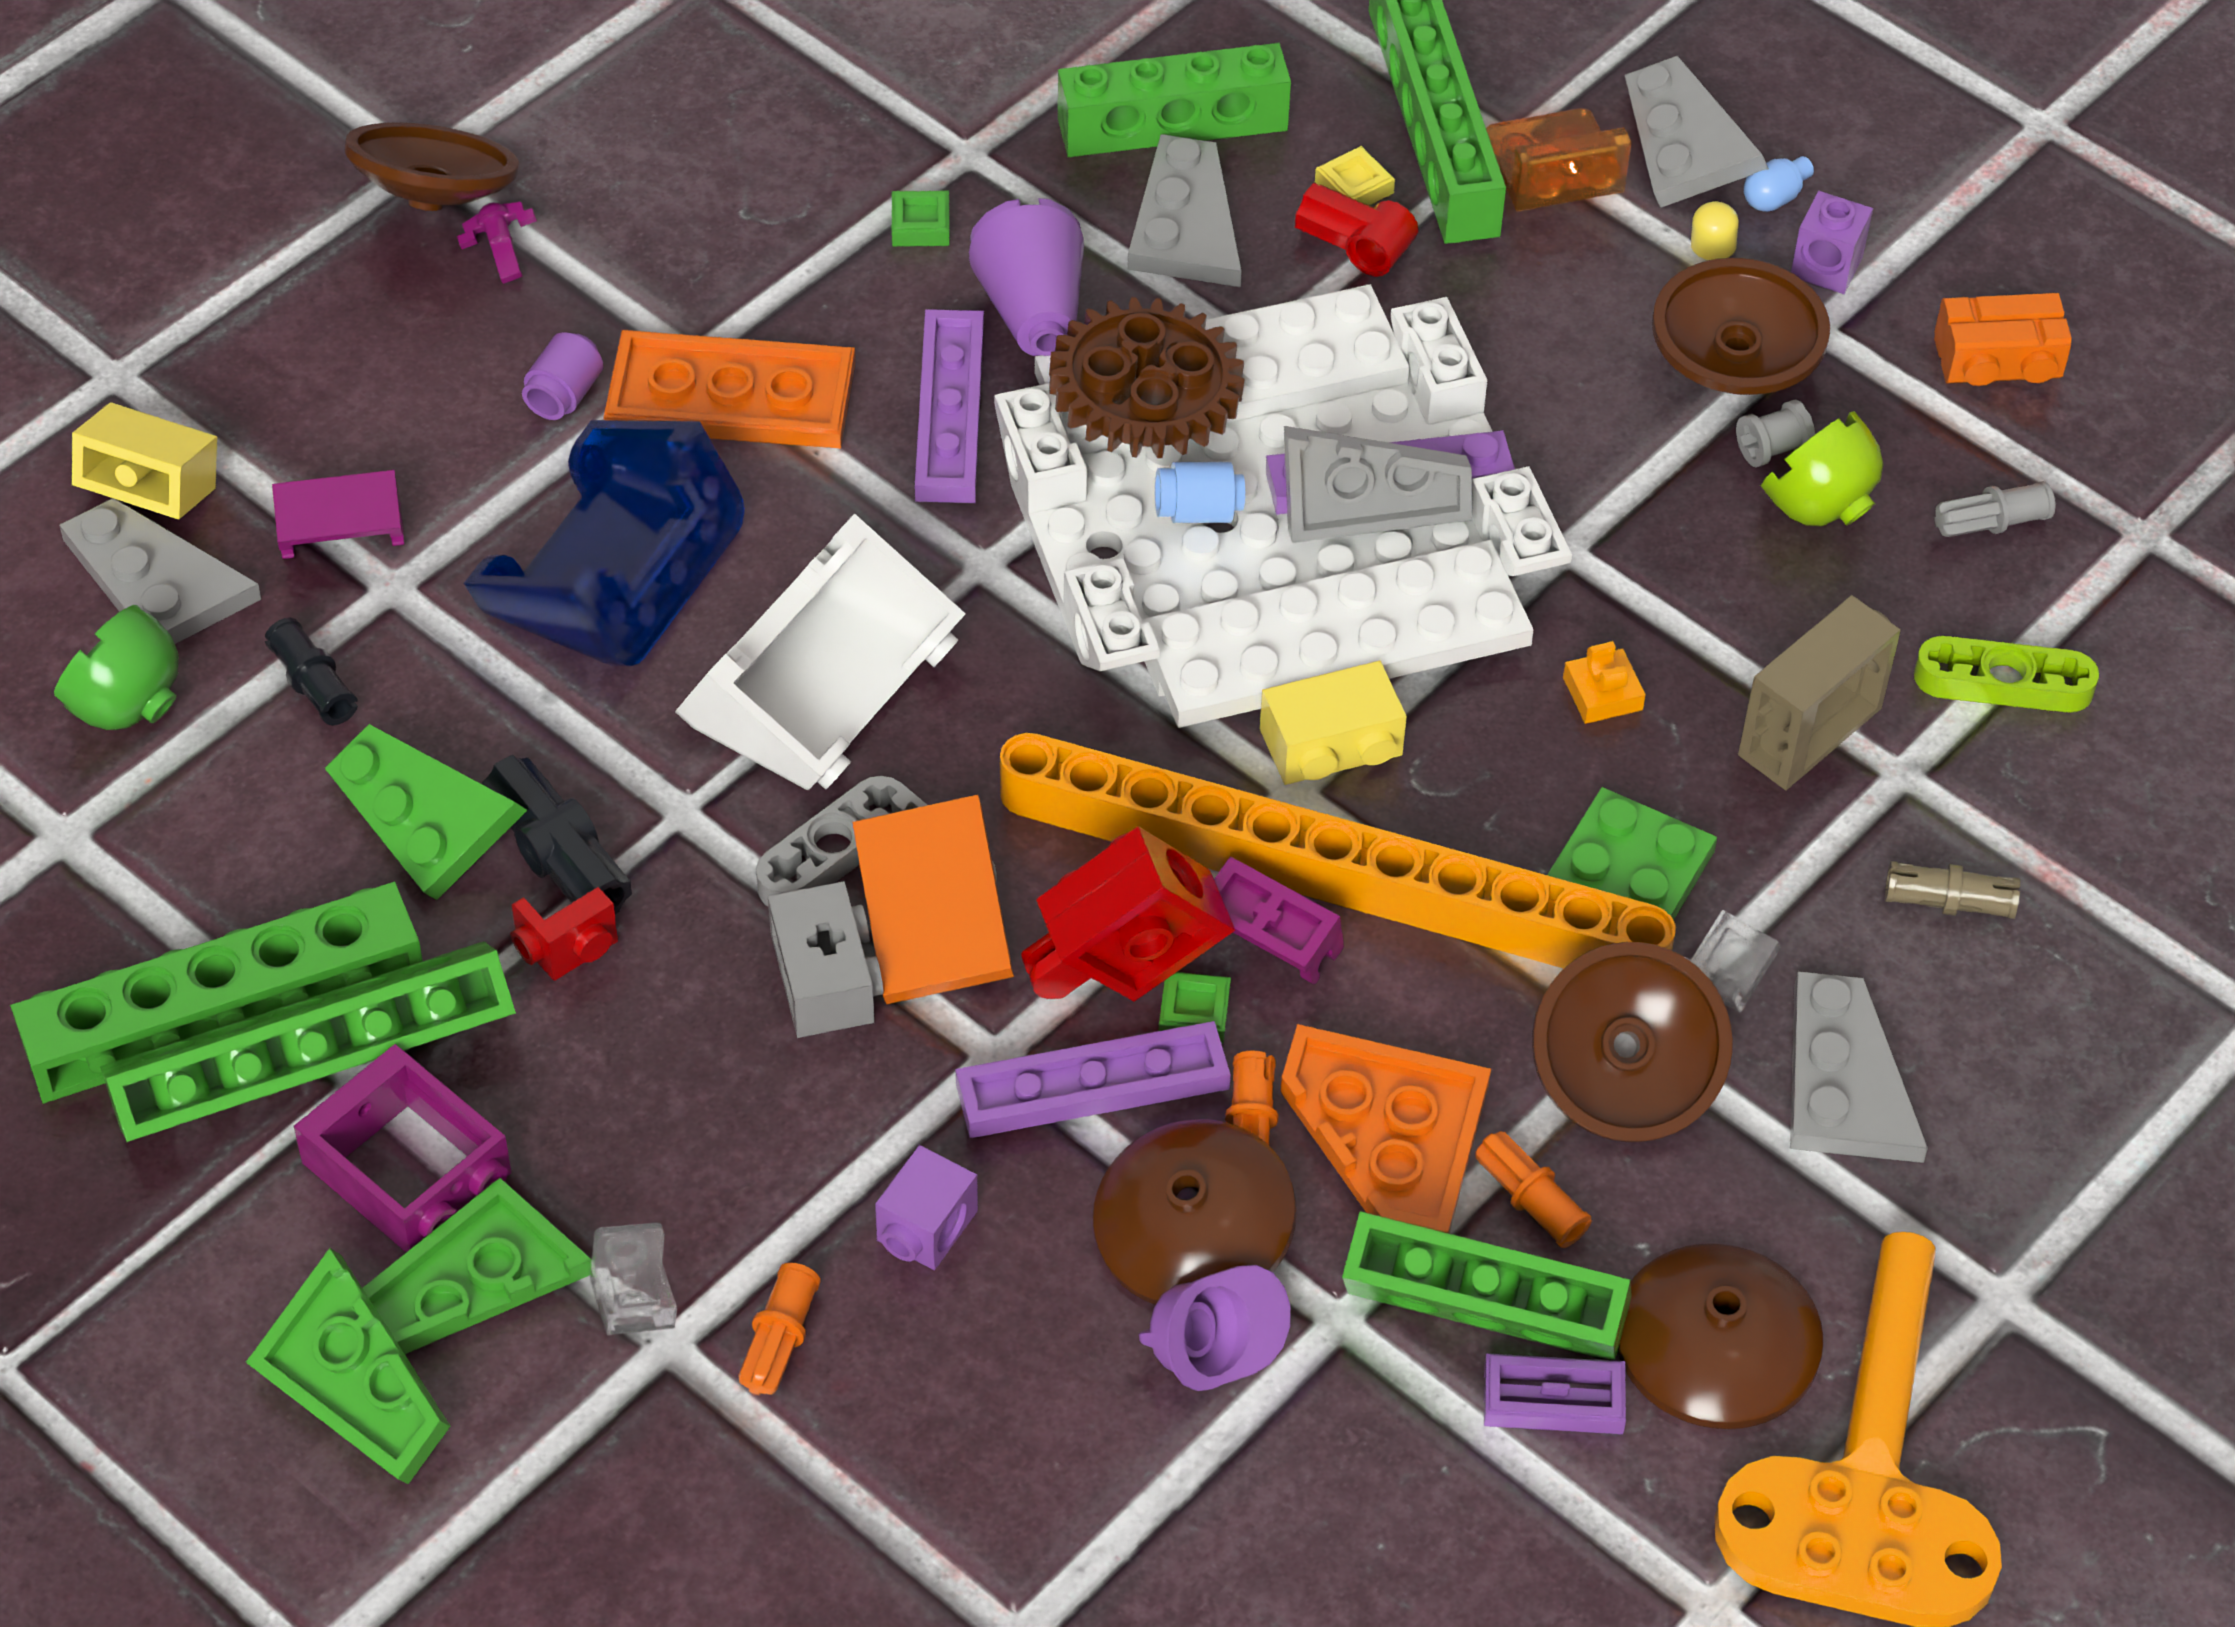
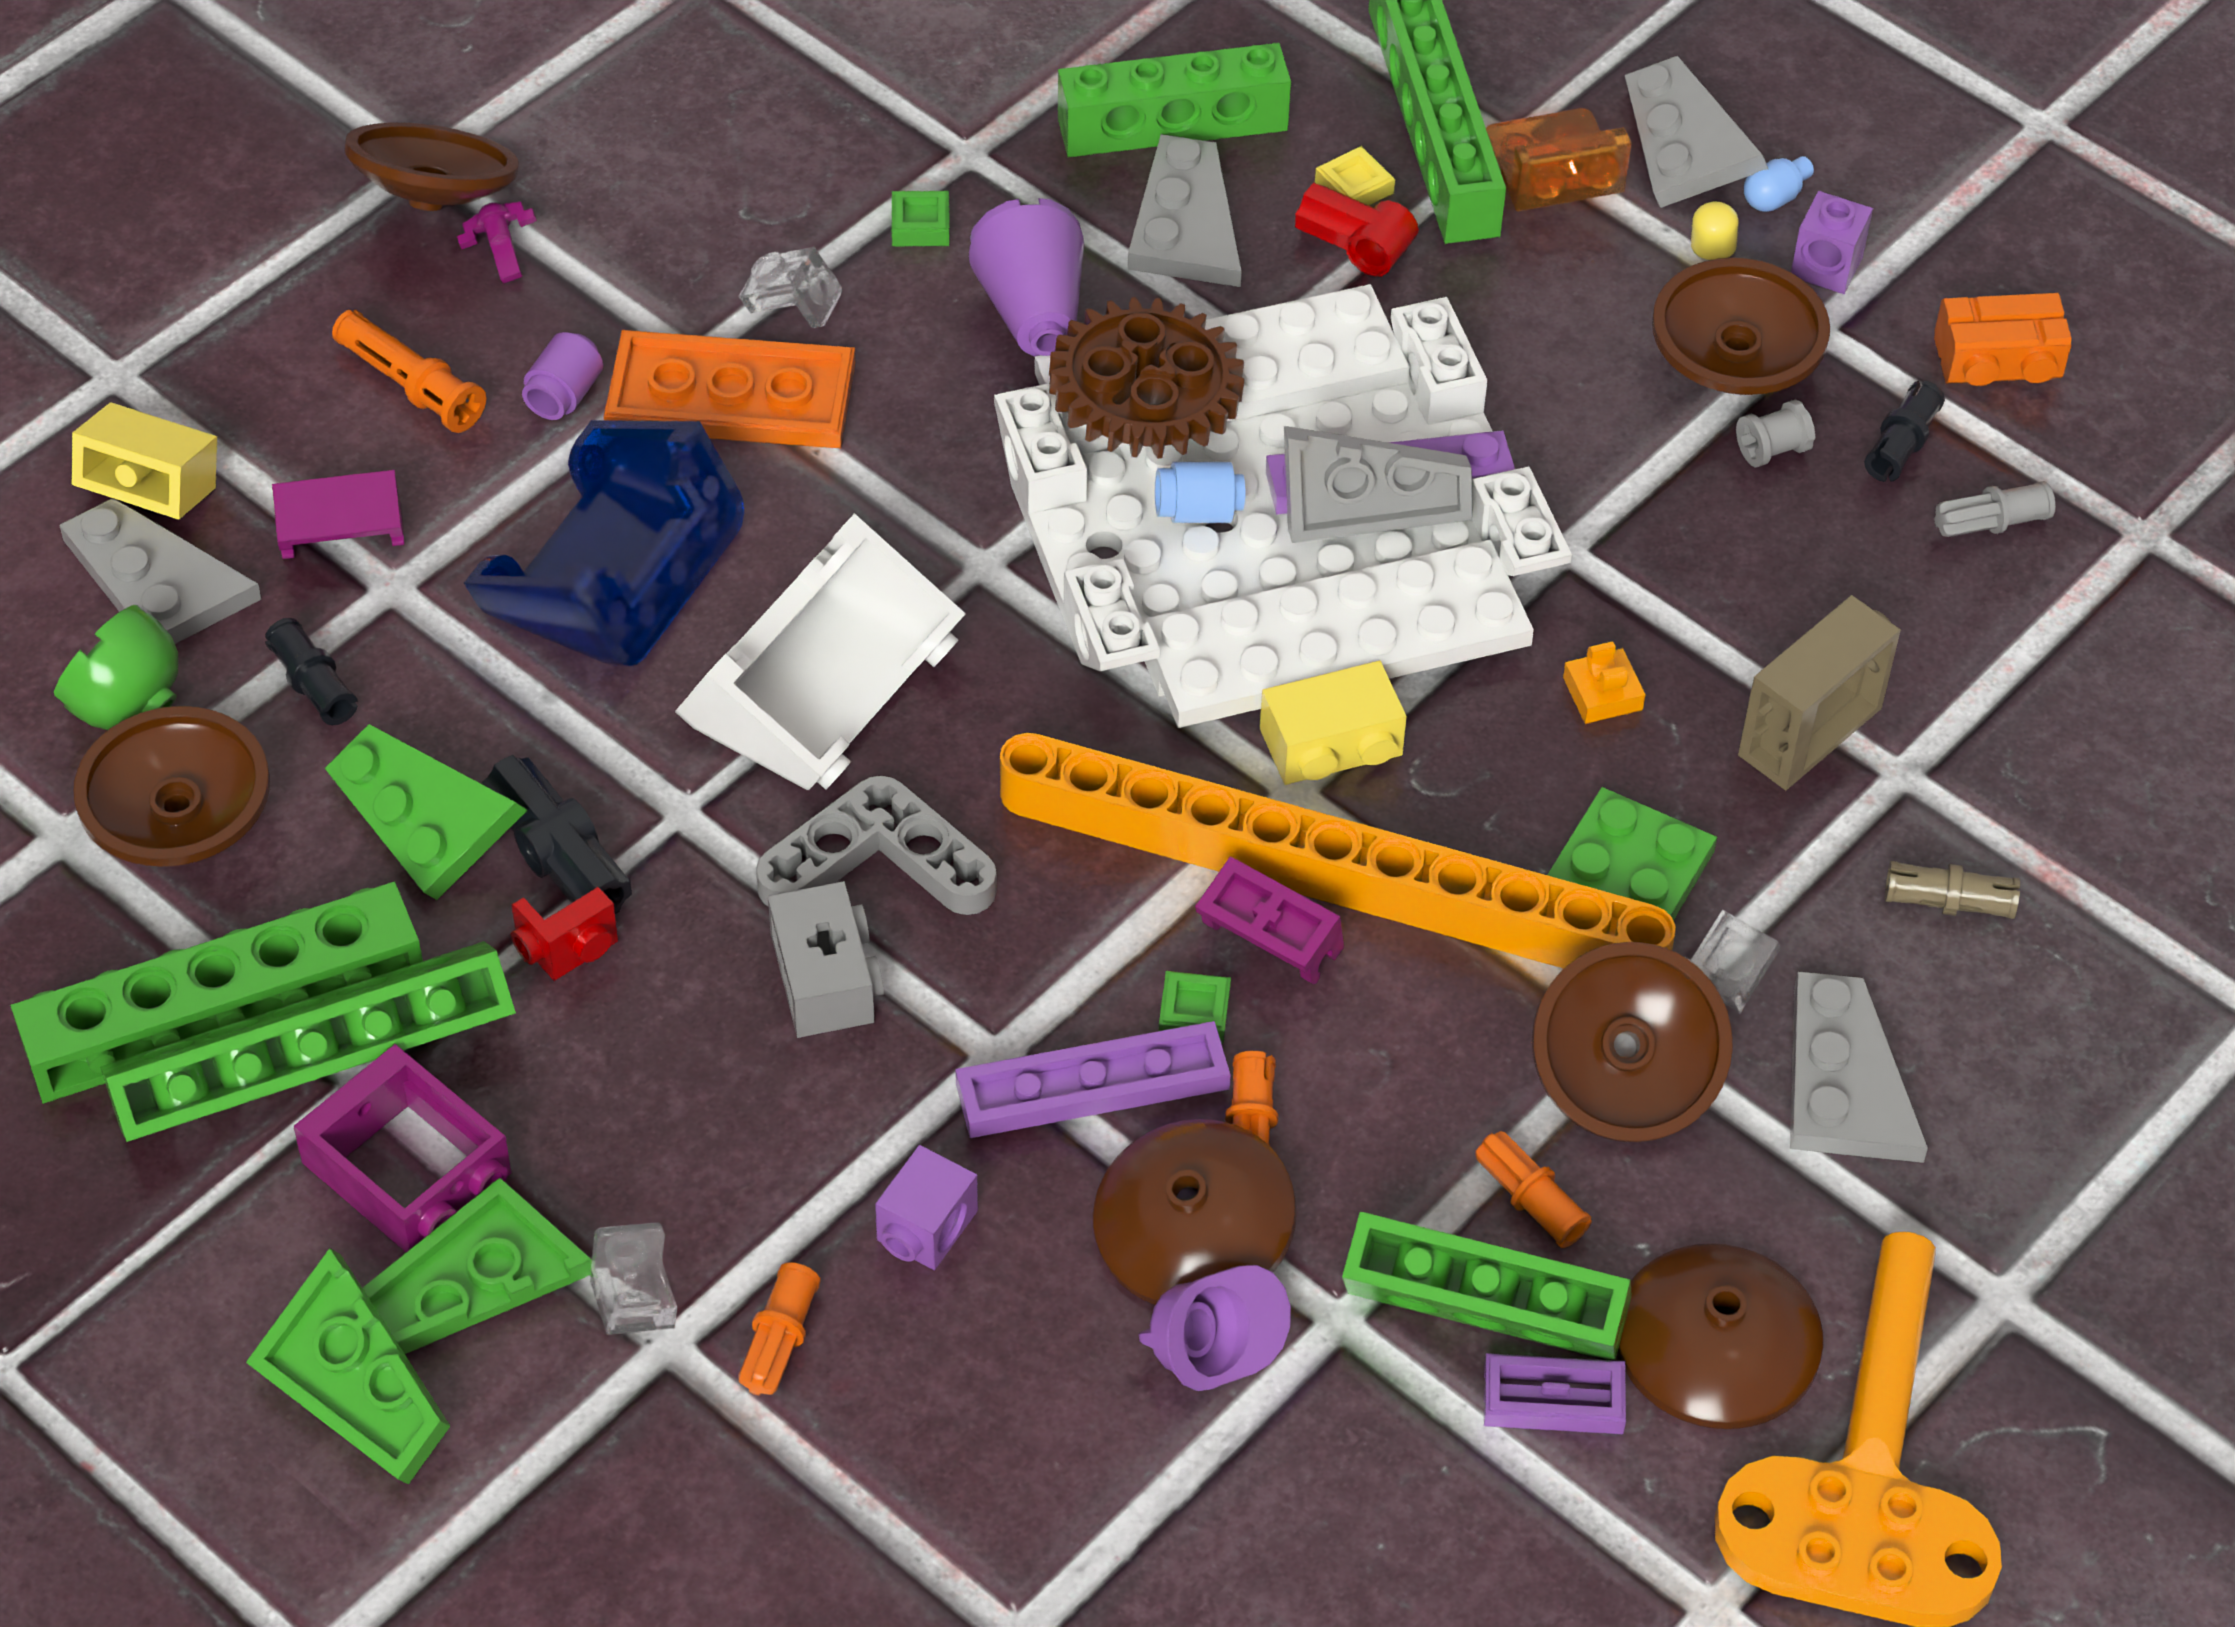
(167, 764): none -> reddish brown dish
(425, 381): none -> orange pin
(792, 280): none -> clear bracket
(932, 899): orange tile -> none
(949, 406): medium lavender plate -> none
(1126, 920): red brick -> none
(1388, 1121): orange plate -> none
(1829, 475): lime cylinder -> none
(1904, 431): none -> black pin
(2048, 694): lime beam -> none

